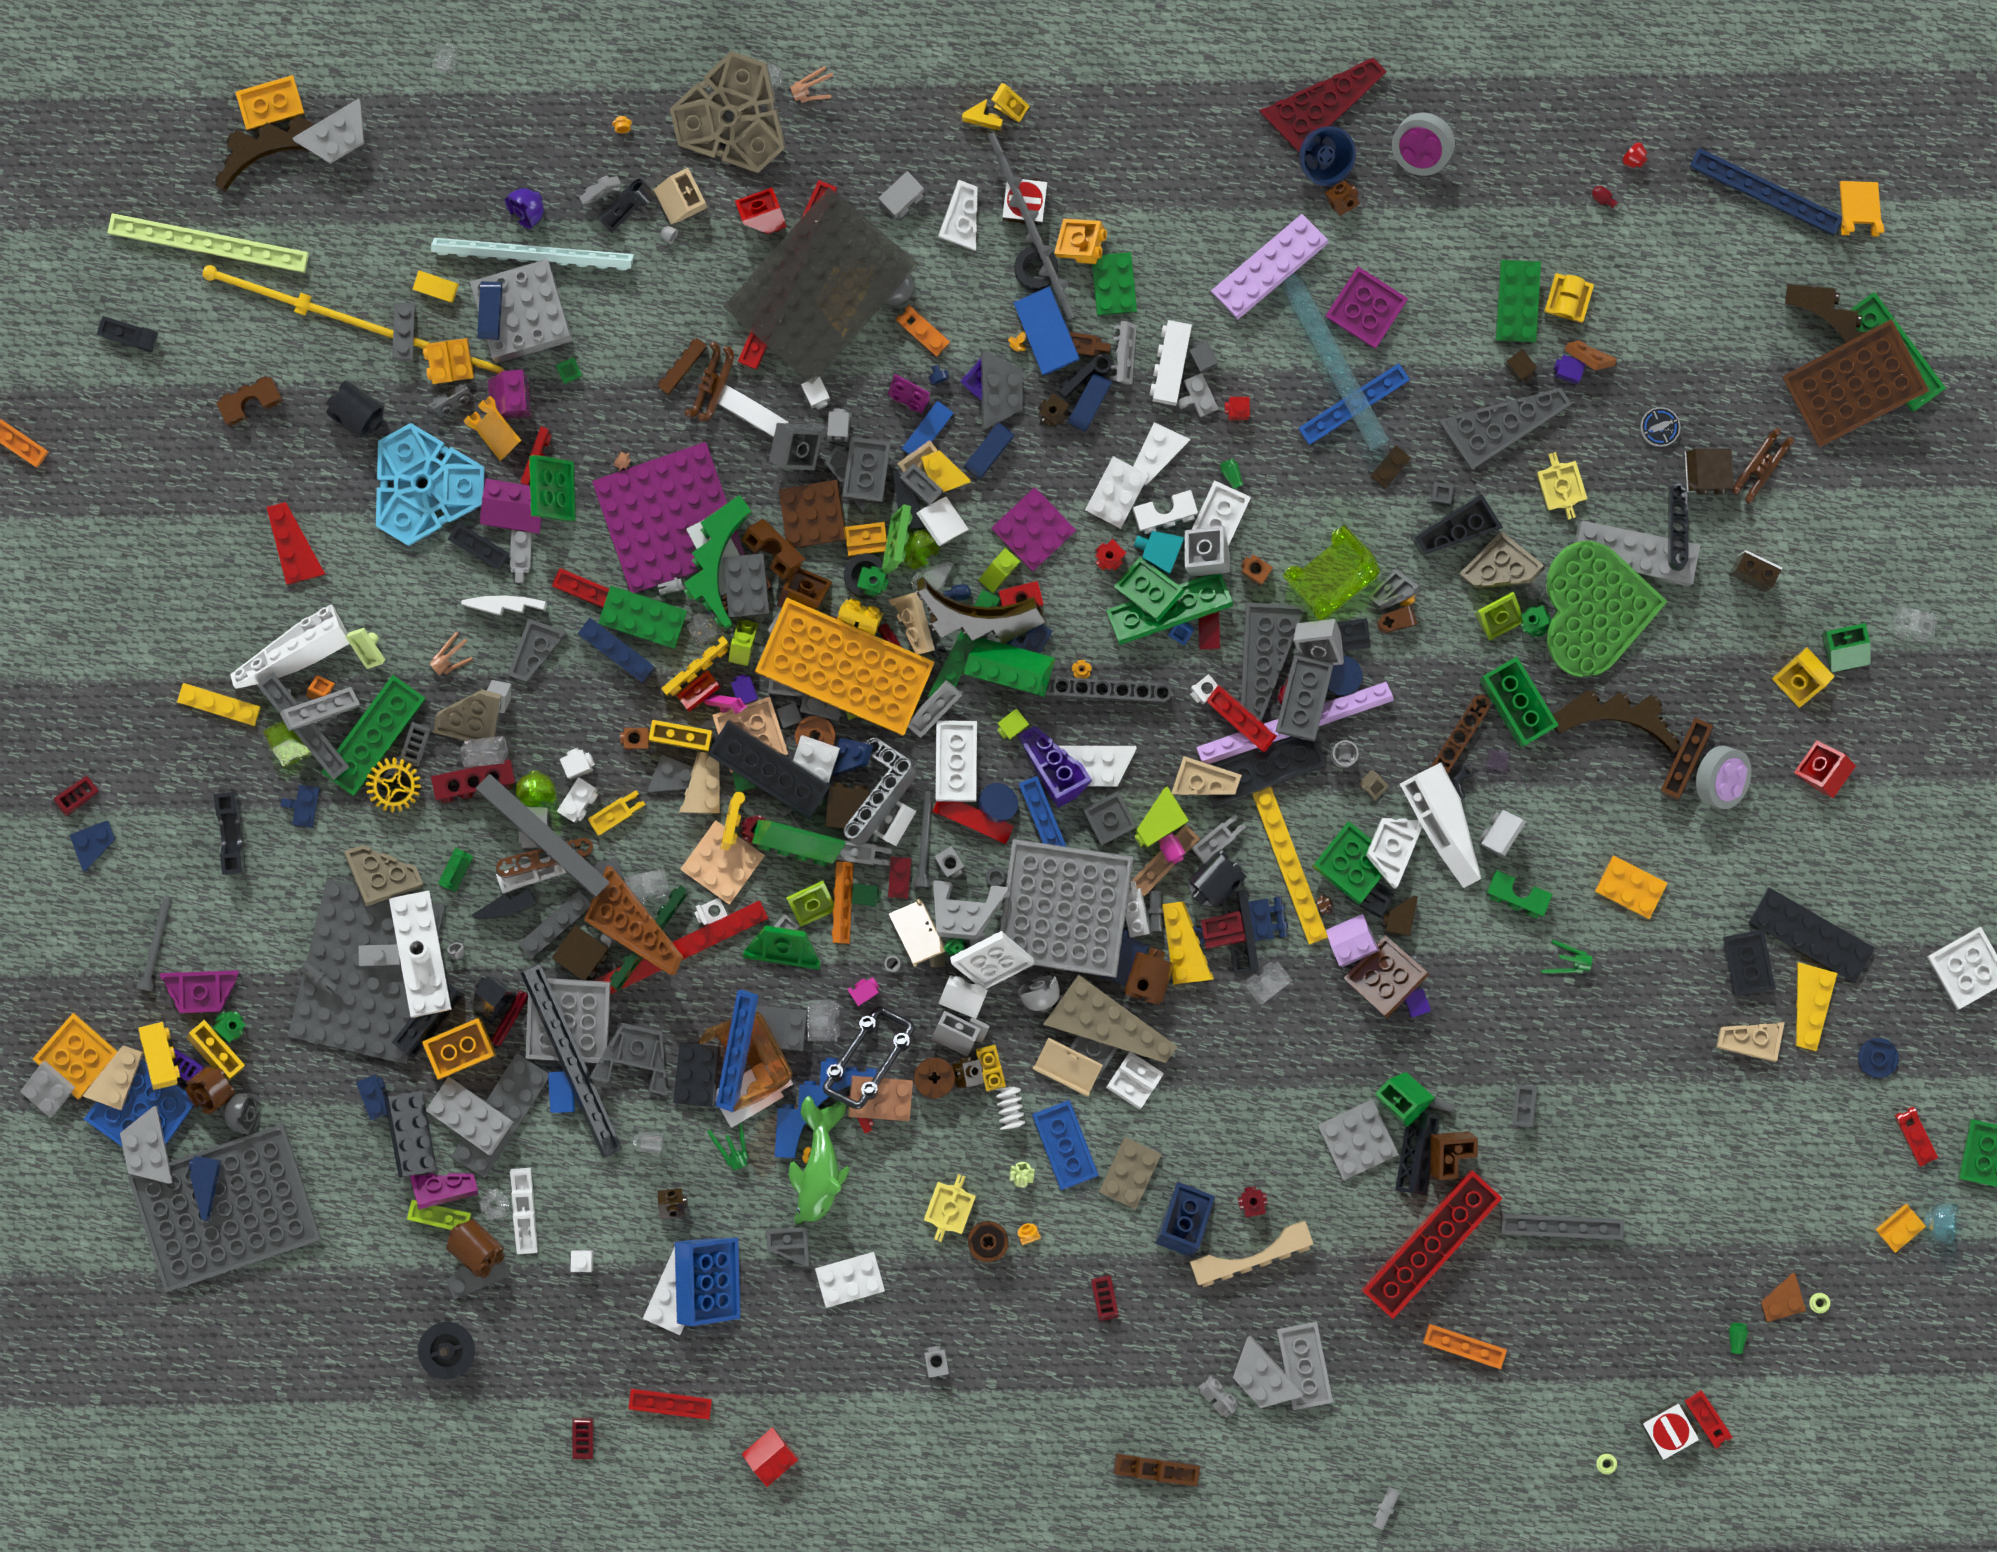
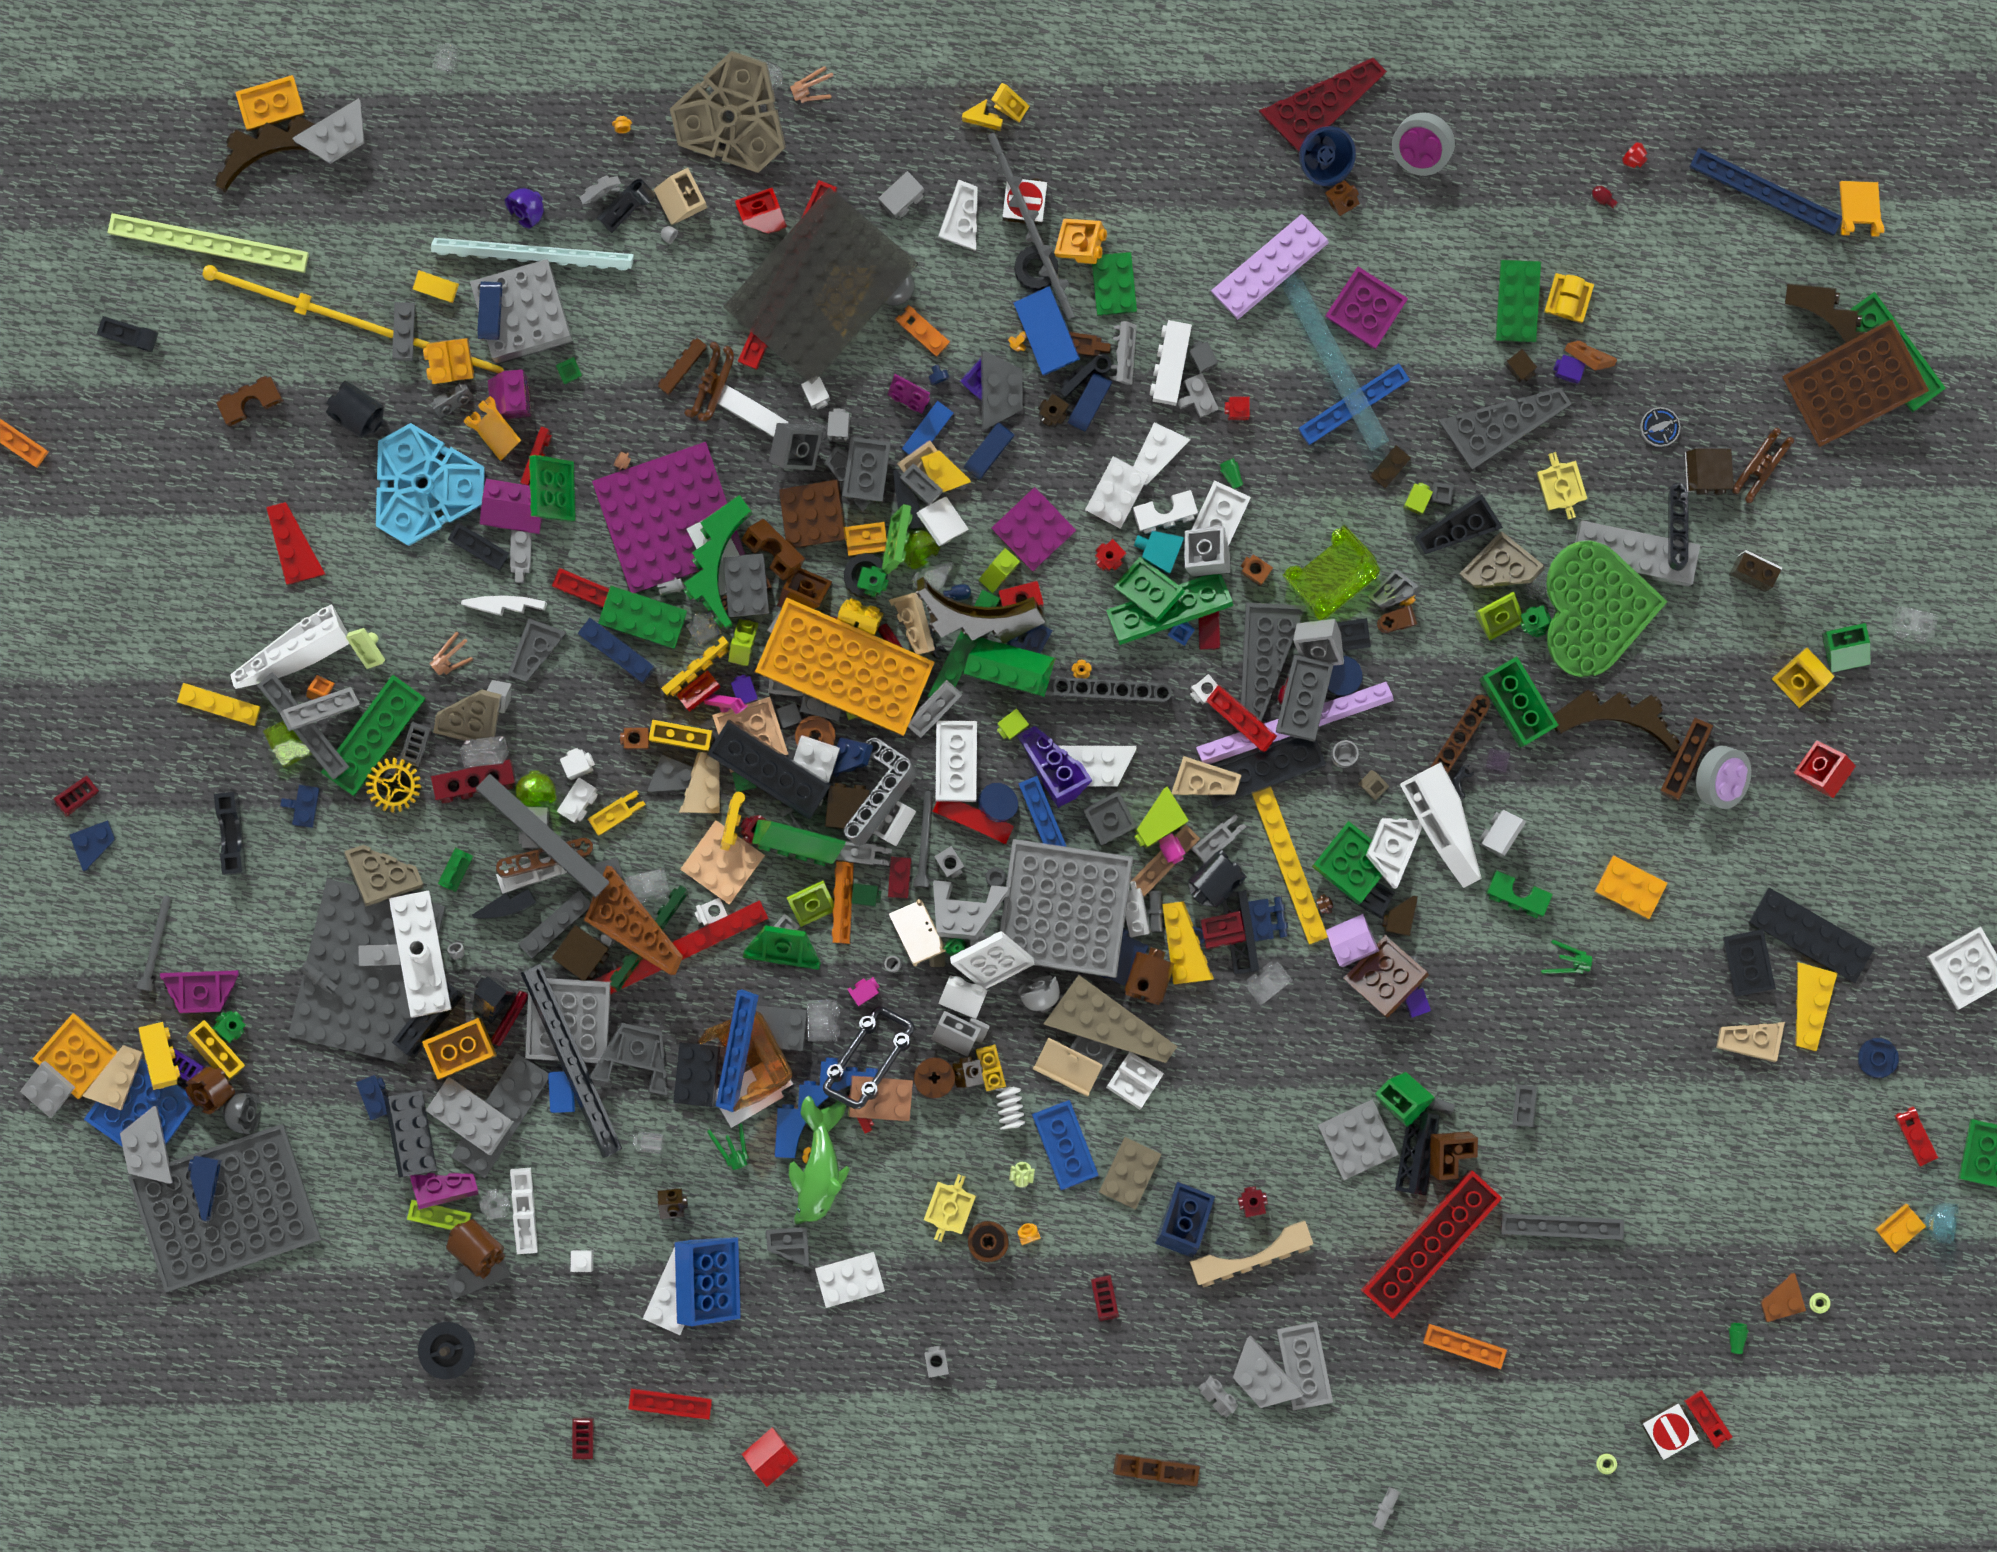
(1418, 498): none -> lime brick

